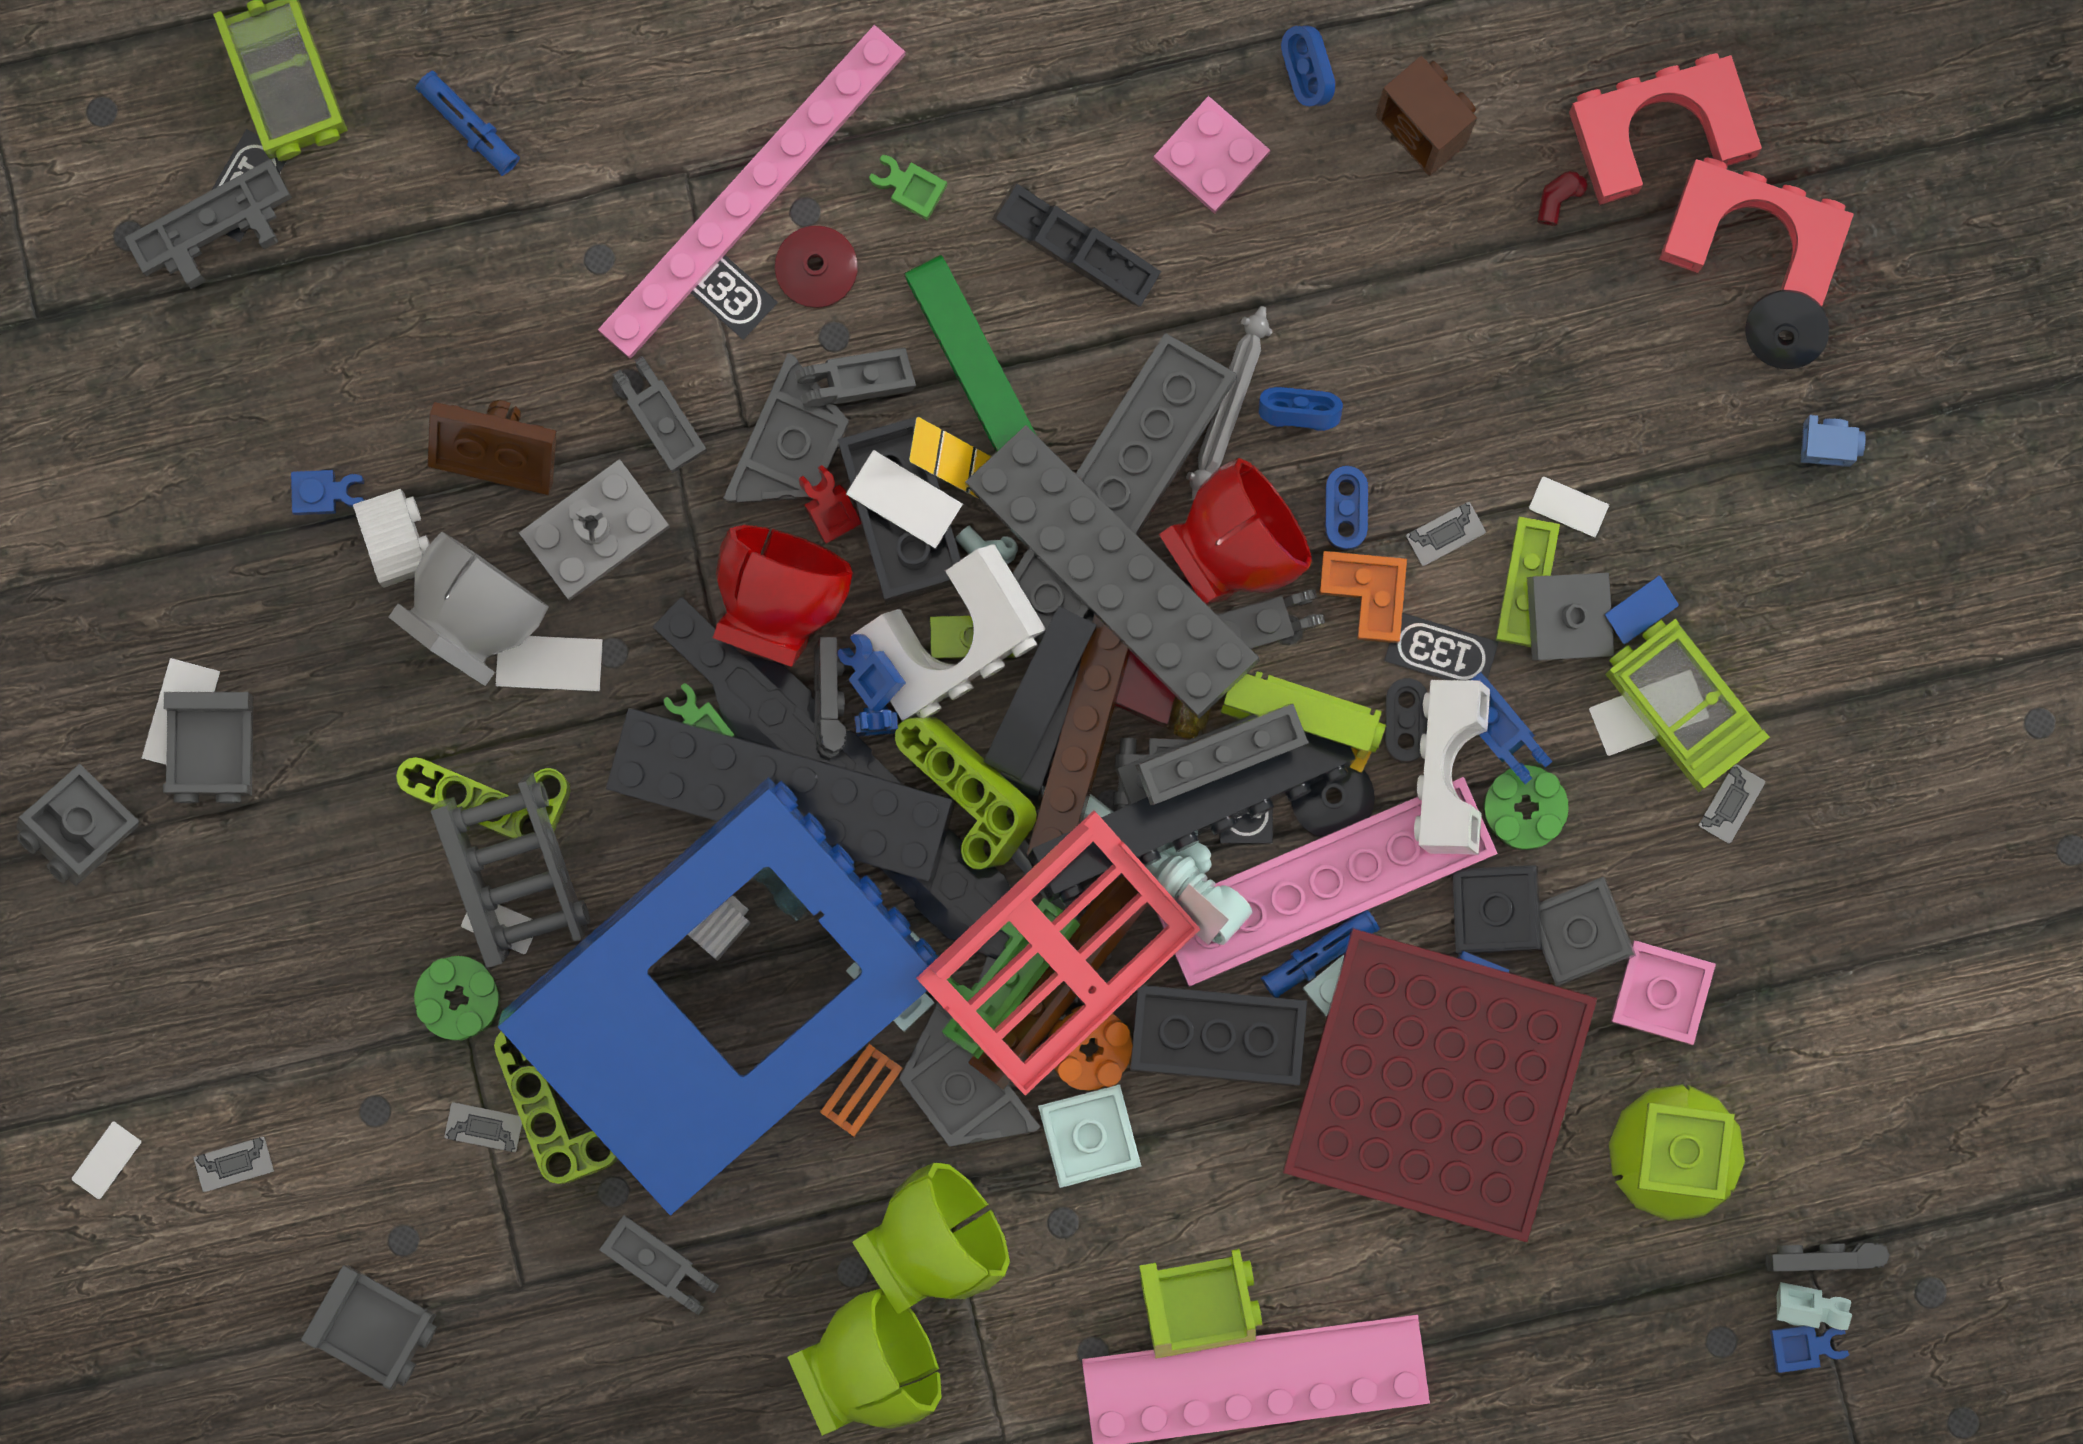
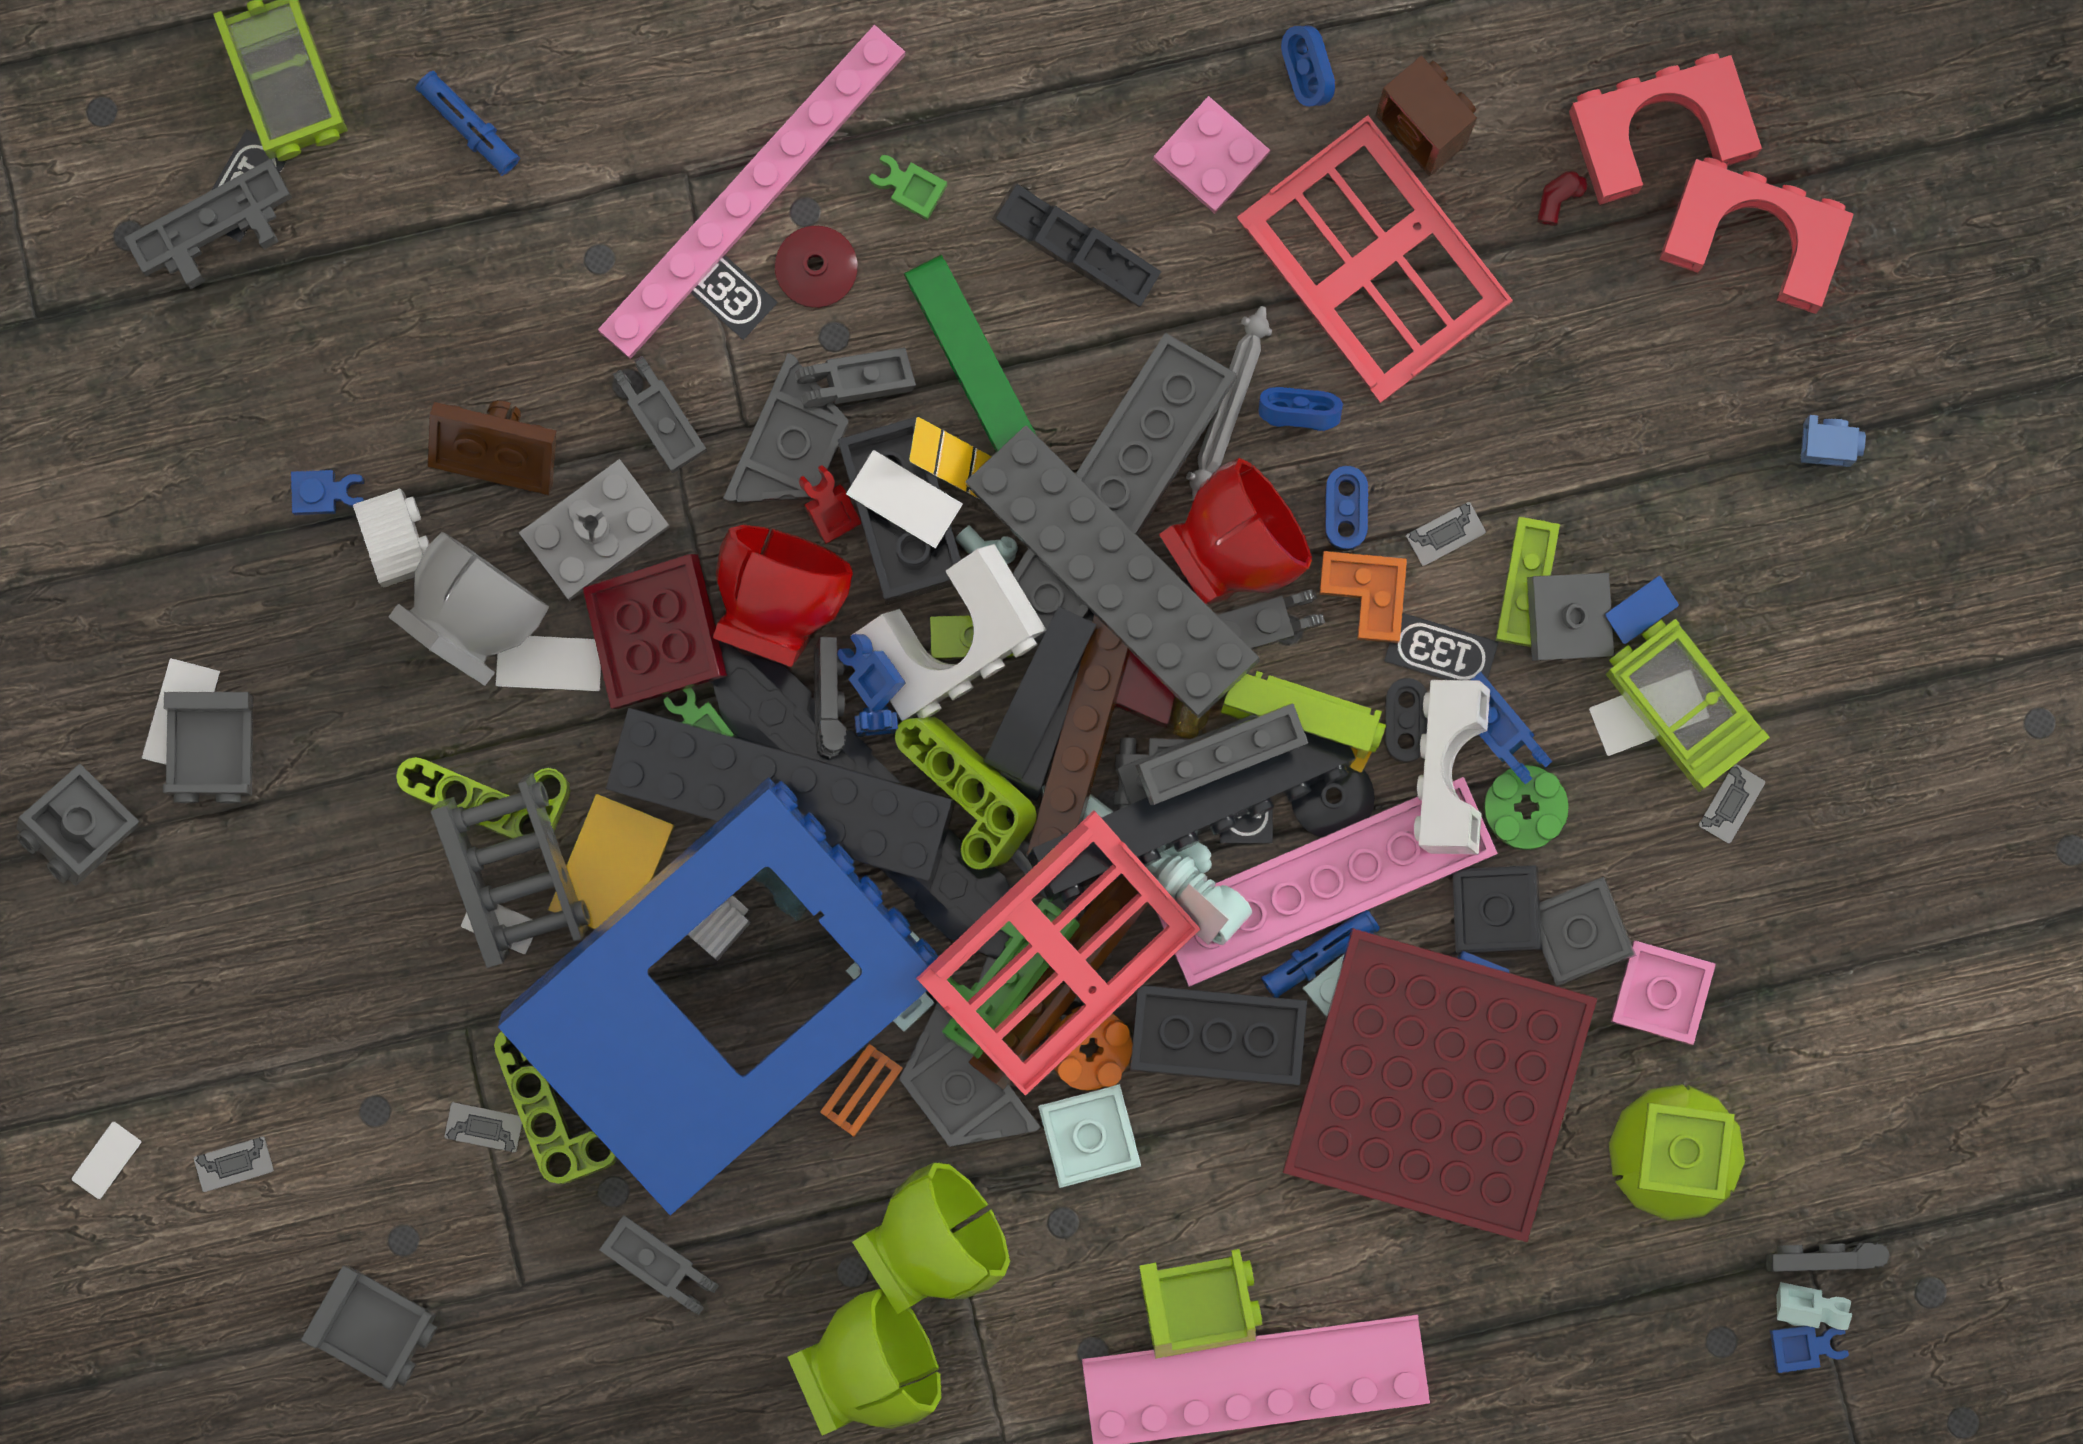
(468, 1019): bright green plate -> none
(614, 857): none -> yellow tile
(654, 631): none -> dark red plate
(1375, 258): none -> coral door
(1568, 506): white sticker -> none
(1791, 312): black dish -> none

